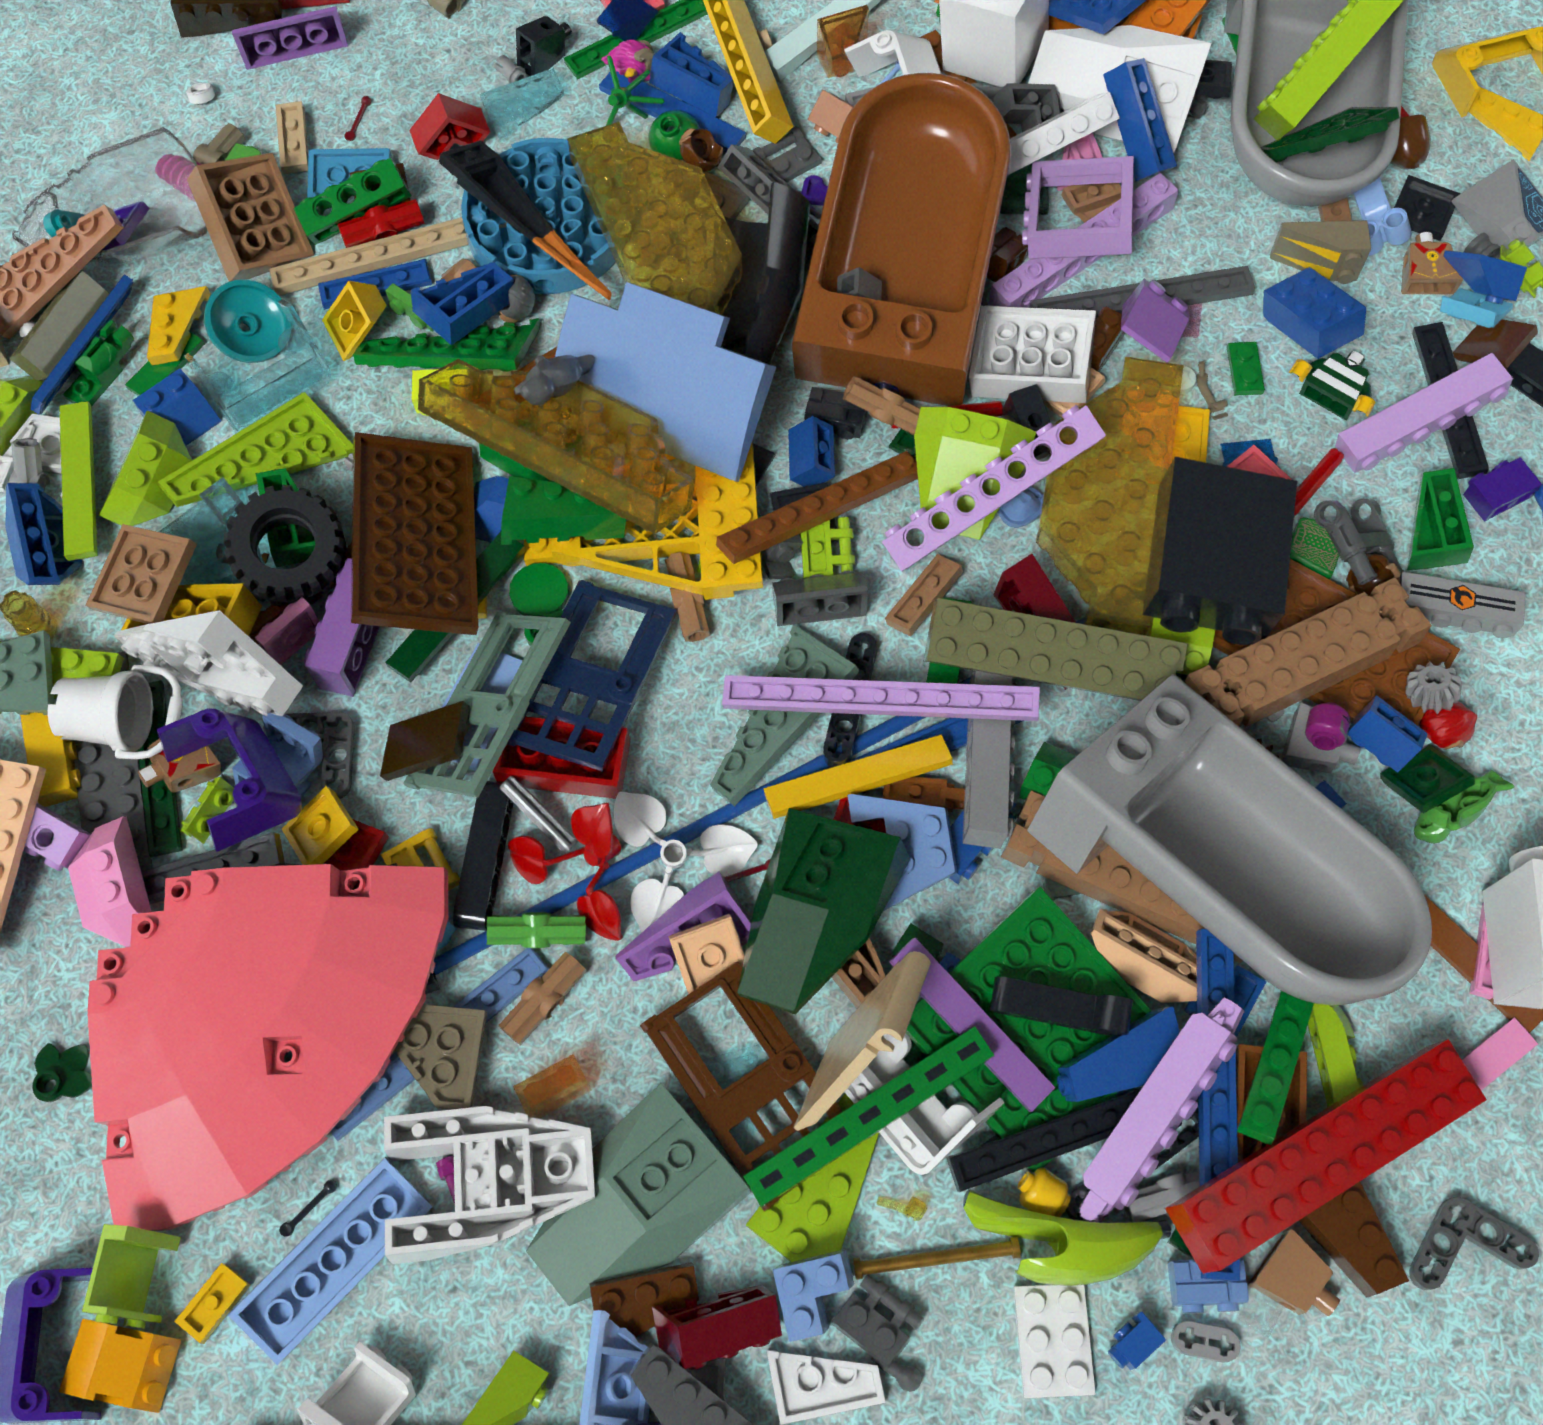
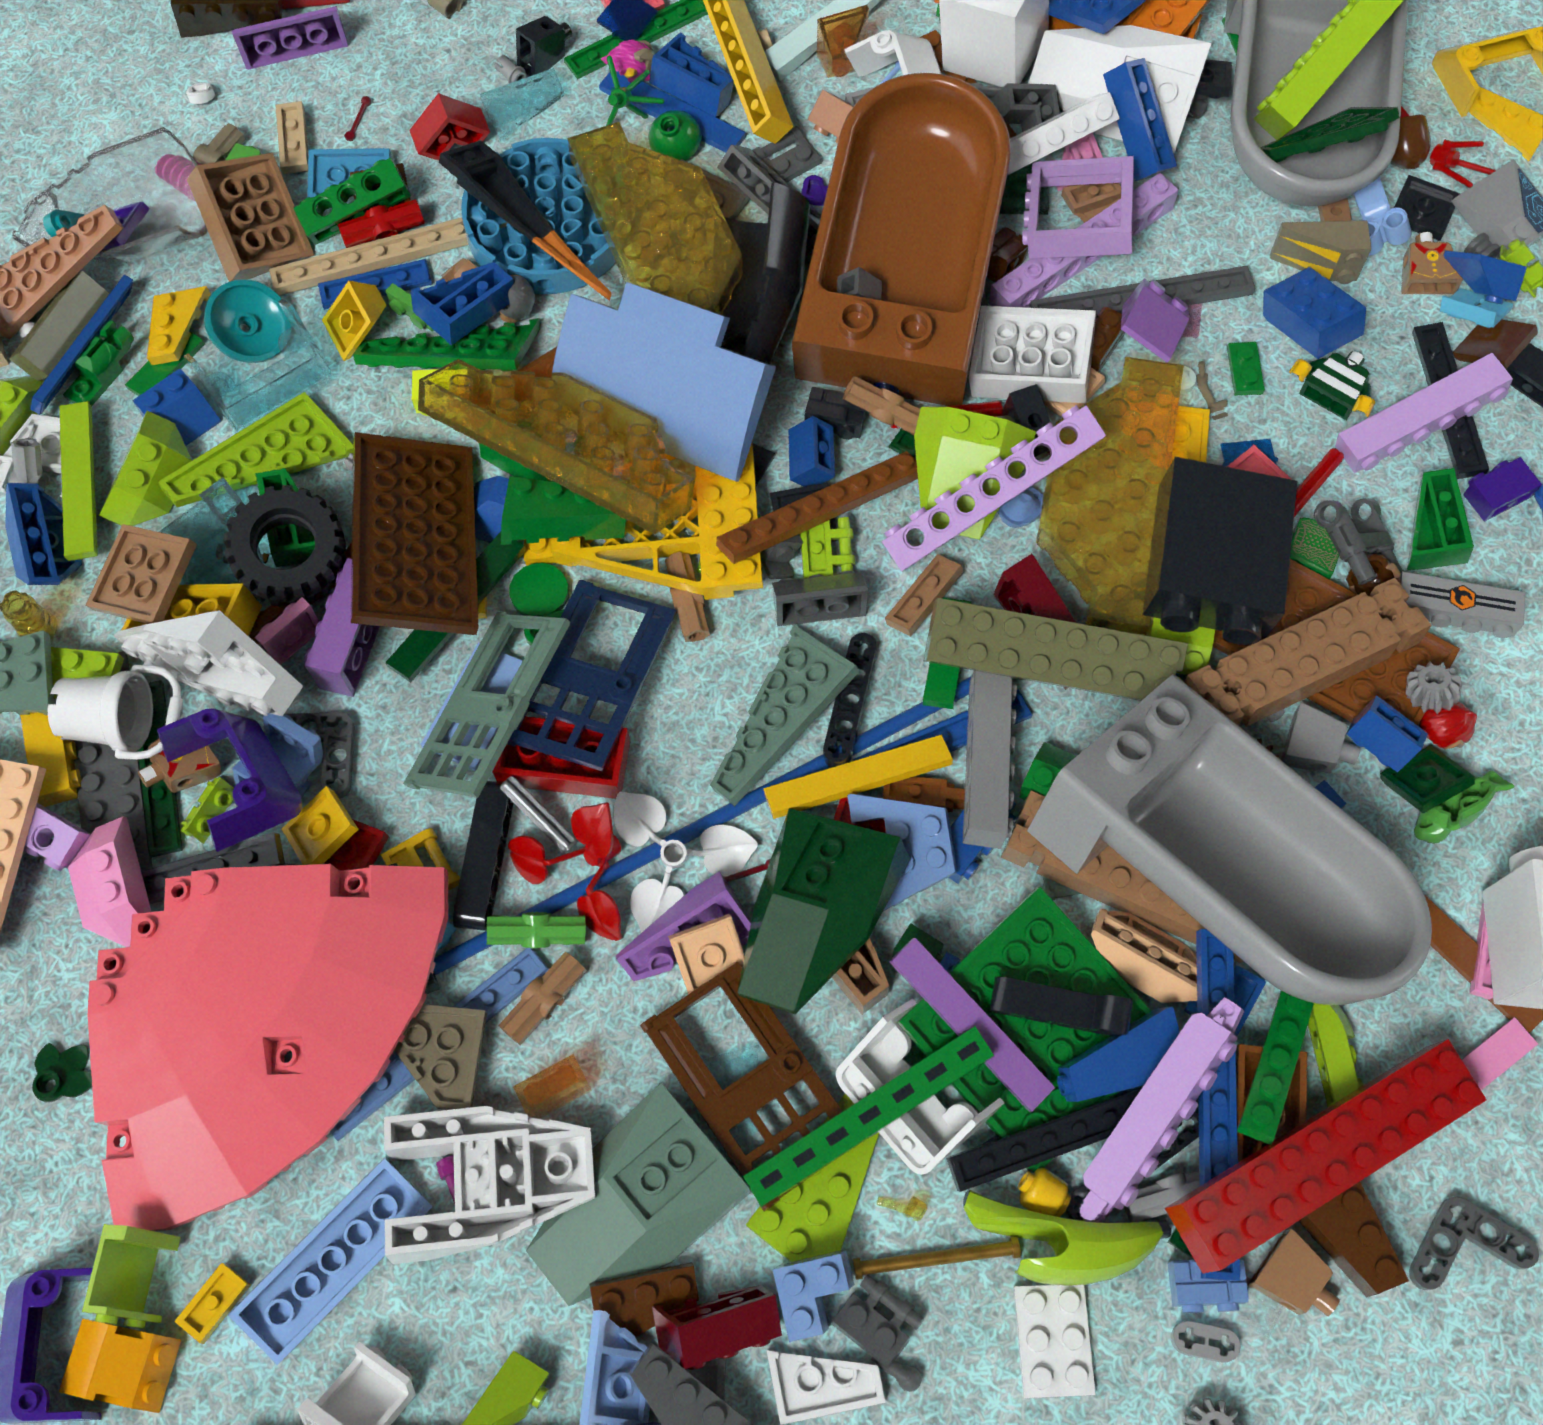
(287, 1229): black hinge -> none
(425, 741): dark brown tile -> none
(553, 377): dark grey animal -> none
(700, 149): reddish brown hair -> none
(861, 1037): tan piece -> none
(881, 697): lavender plate -> none
(1135, 1342): blue brick -> none
(1327, 726): magenta head -> none
(1445, 156): none -> red plant

